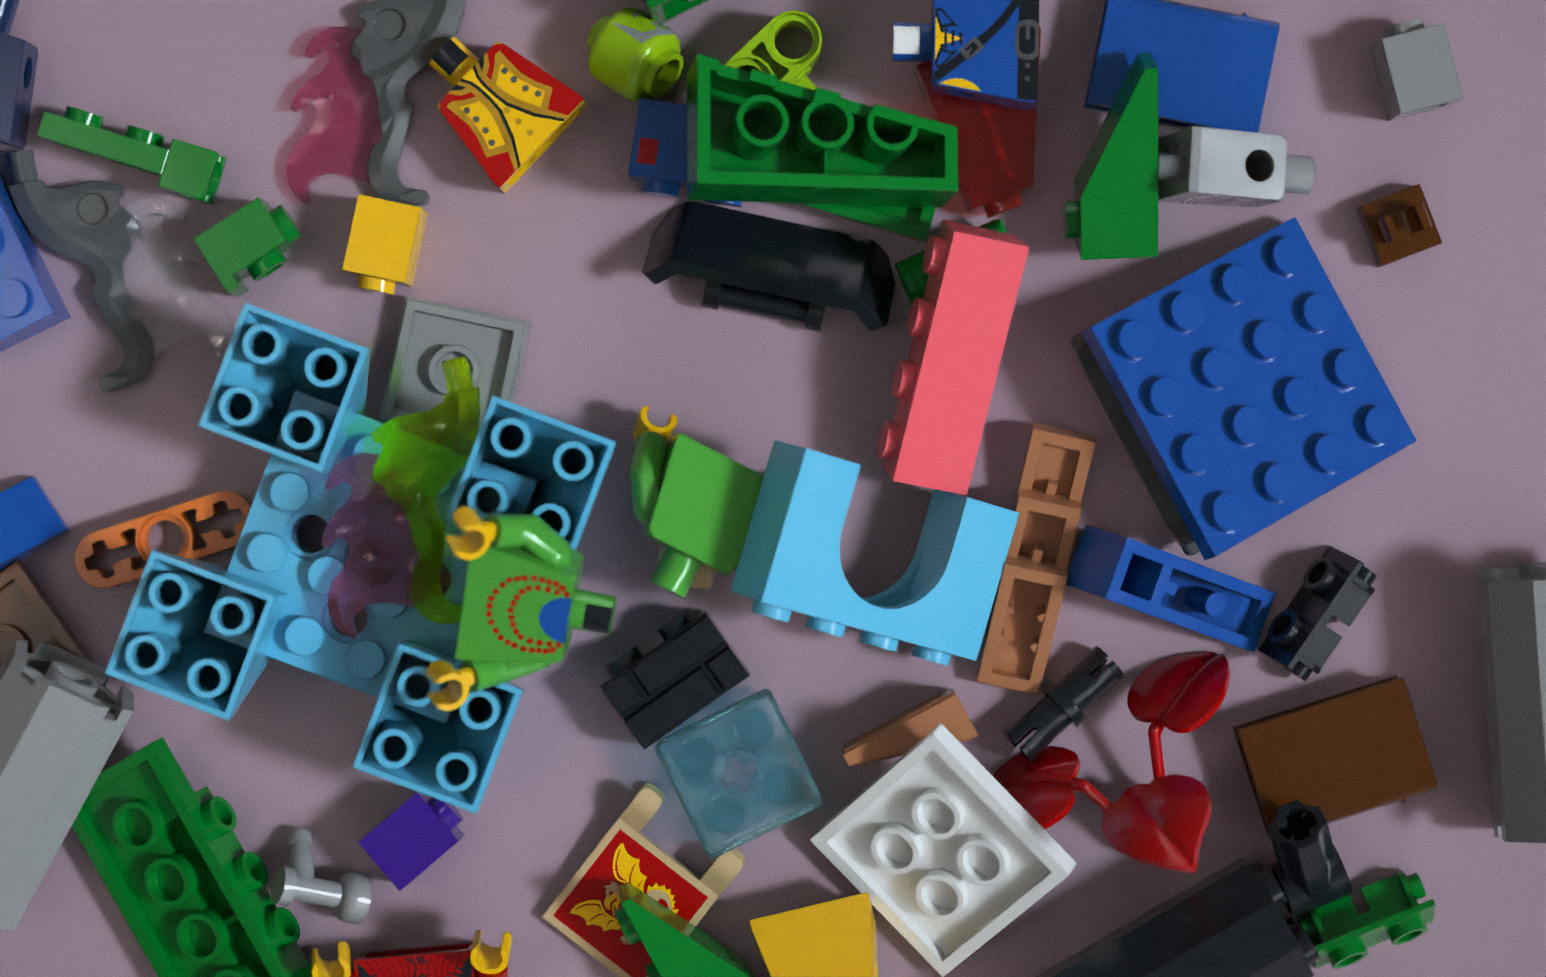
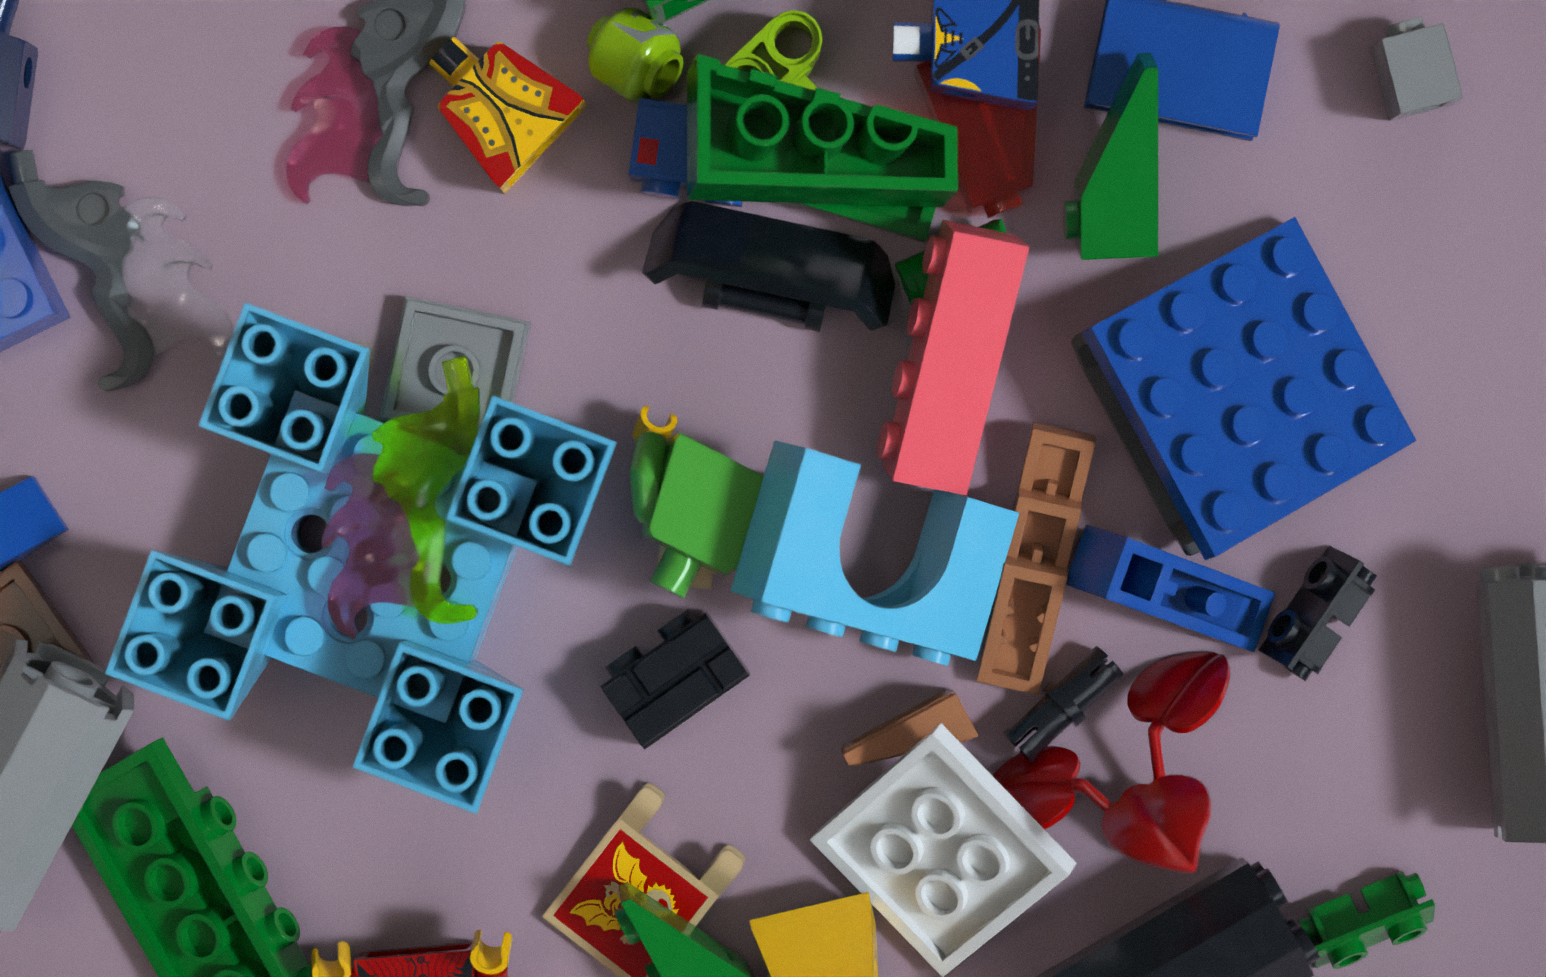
(116, 537): orange beam -> none
(182, 168): green plate -> none
(248, 244): green brick -> none
(297, 882): light grey piece -> none
(384, 243): yellow brick -> none
(413, 838): dark purple brick -> none
(515, 603): bright green torso -> none
(724, 813): clear light blue brick -> none
(1229, 168): light grey torso -> none
(1306, 859): black piece -> none
(1338, 753): reddish brown piece -> none
(1399, 225): reddish brown tile -> none

